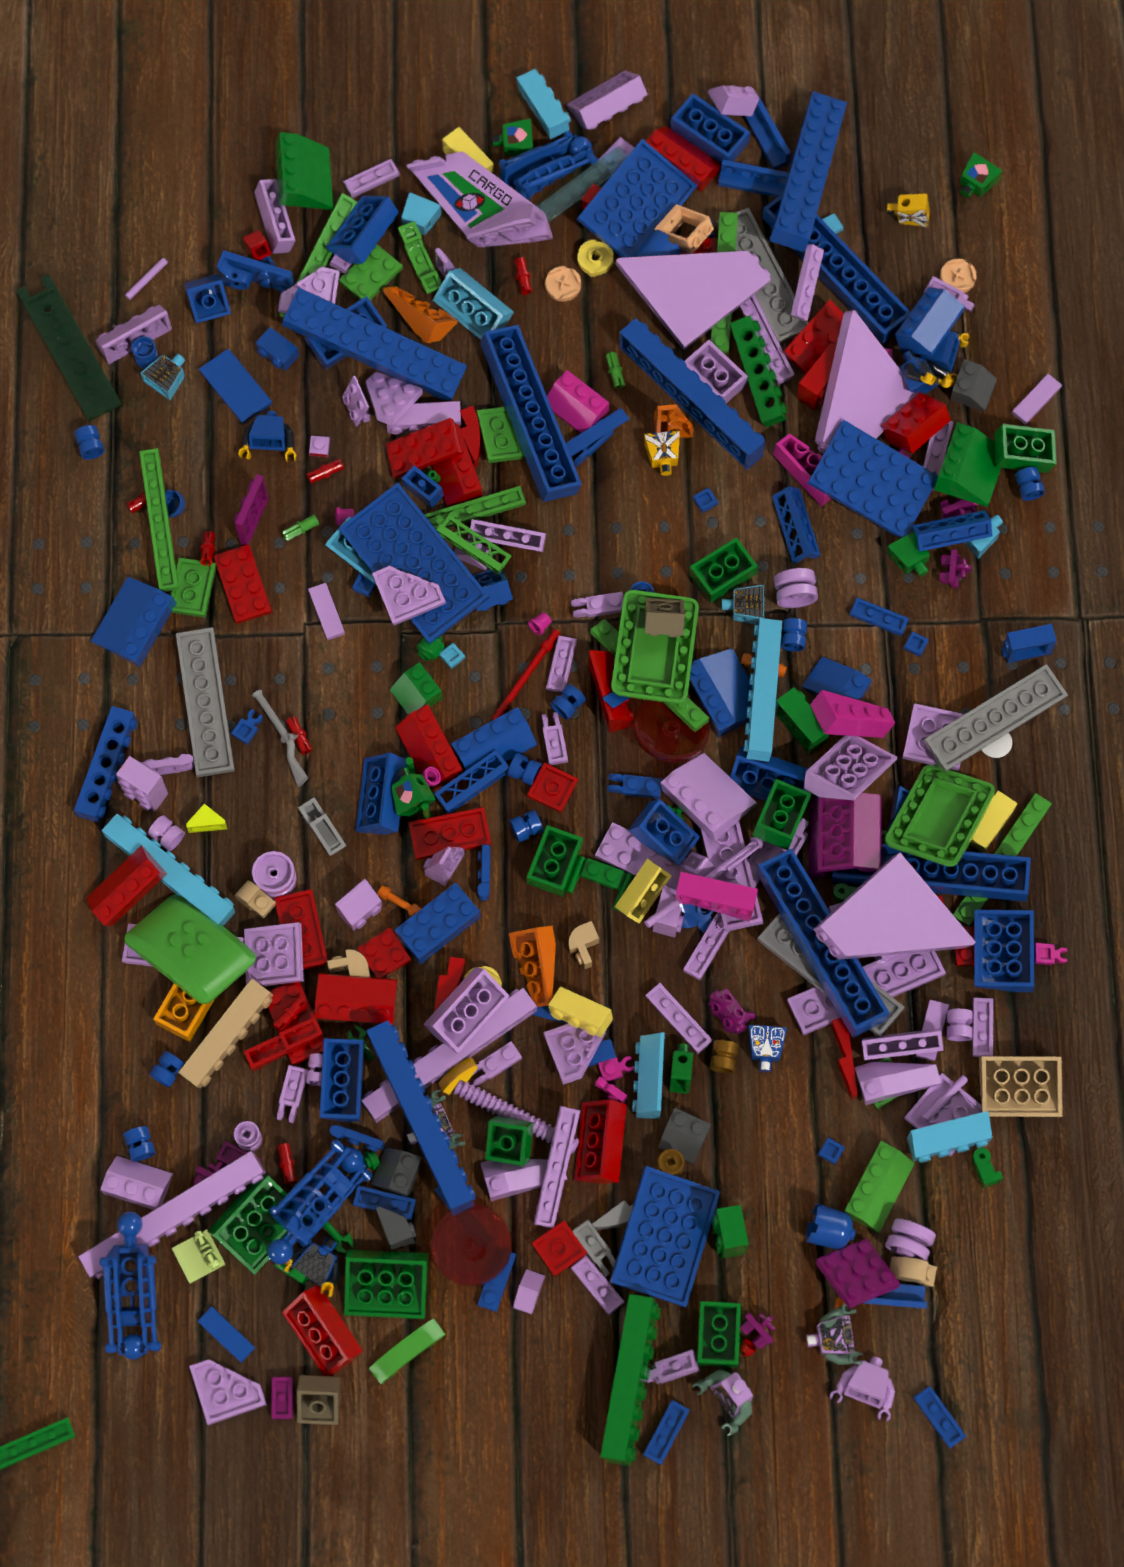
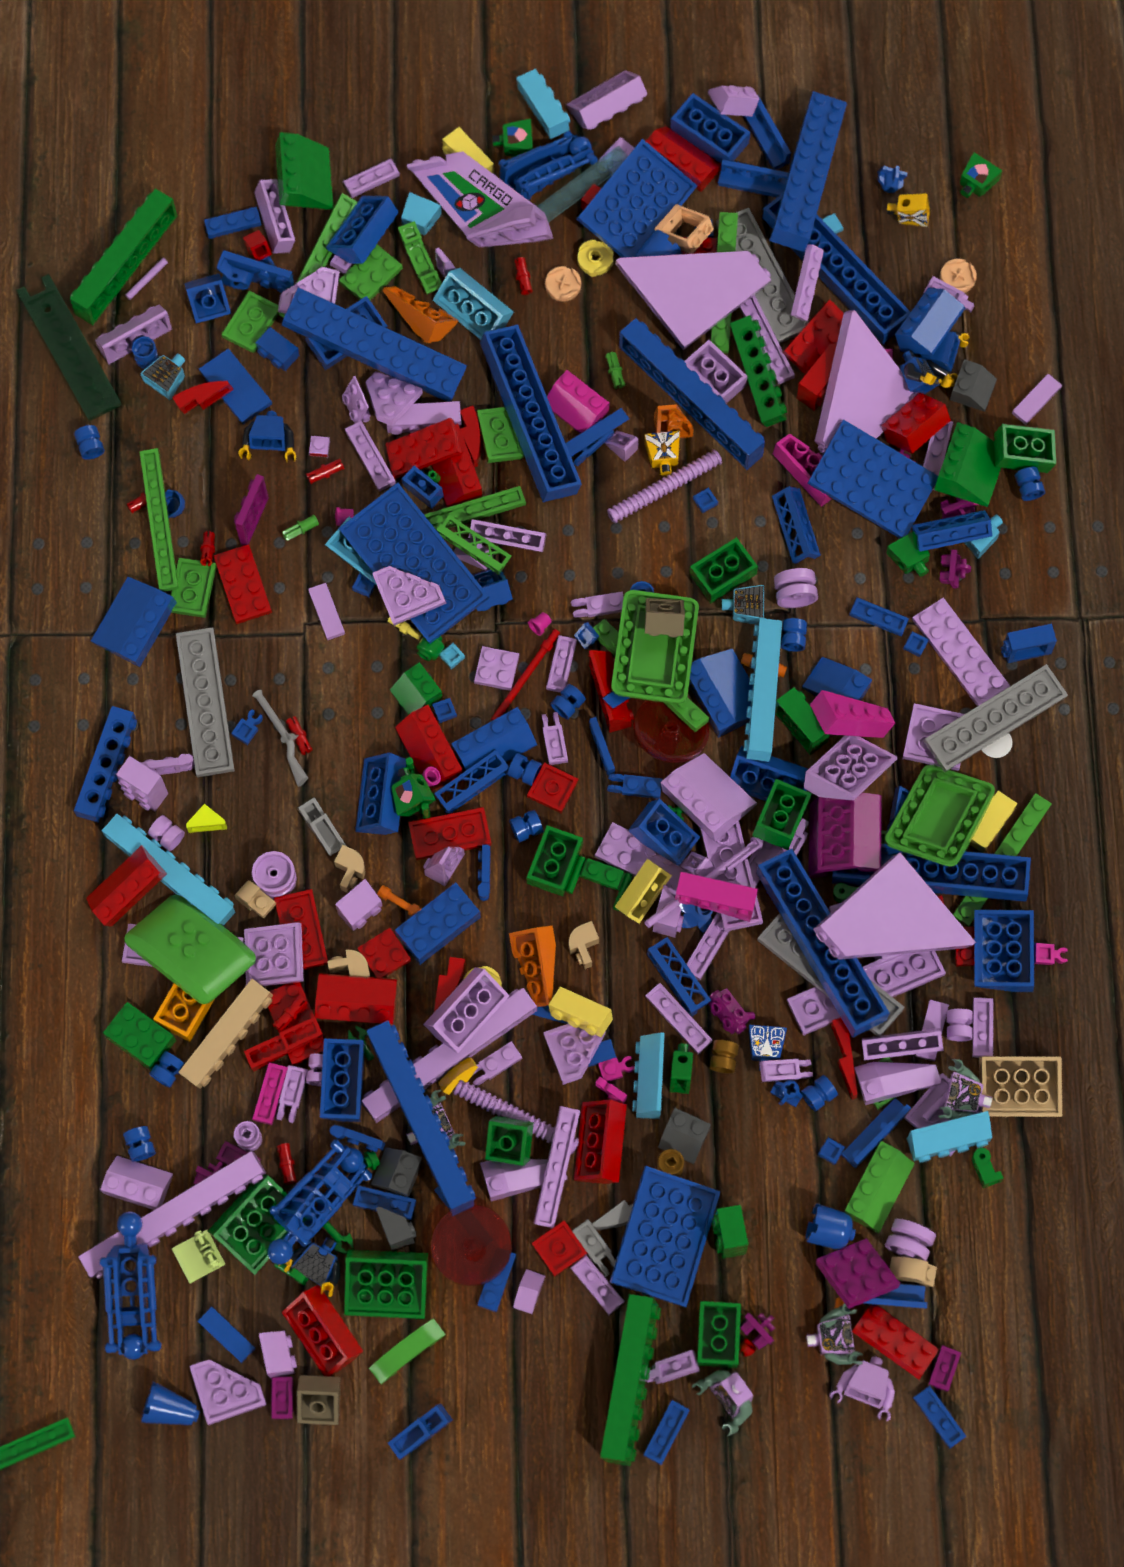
(123, 256): none -> green brick
(139, 1036): none -> green brick
(168, 1408): none -> blue cone
(202, 395): none -> red slope
(232, 222): none -> blue plate
(251, 321): none -> bright green plate
(270, 1094): none -> dark pink plate
(277, 1353): none -> lavender slope
(353, 864): none -> tan brick
(370, 456): none -> lavender plate
(406, 628): none -> light yellow bar
(420, 1431): none -> blue slope
(444, 710): none -> blue plate
(496, 668): none -> lavender plate
(586, 635): none -> blue tile
(601, 746): none -> blue tile
(623, 444): none -> lavender slope
(664, 486): none -> lavender piece
(672, 981): none -> blue fence
(784, 1070): none -> lavender hinge
(787, 1092): none -> blue piece
(819, 1093): none -> blue wheel
(875, 1132): none -> blue fence
(891, 179): none -> blue piece
(895, 1340): none -> red plate
(944, 1368): none -> magenta plate
(960, 652): none -> lavender plate
(963, 1093): none -> torso

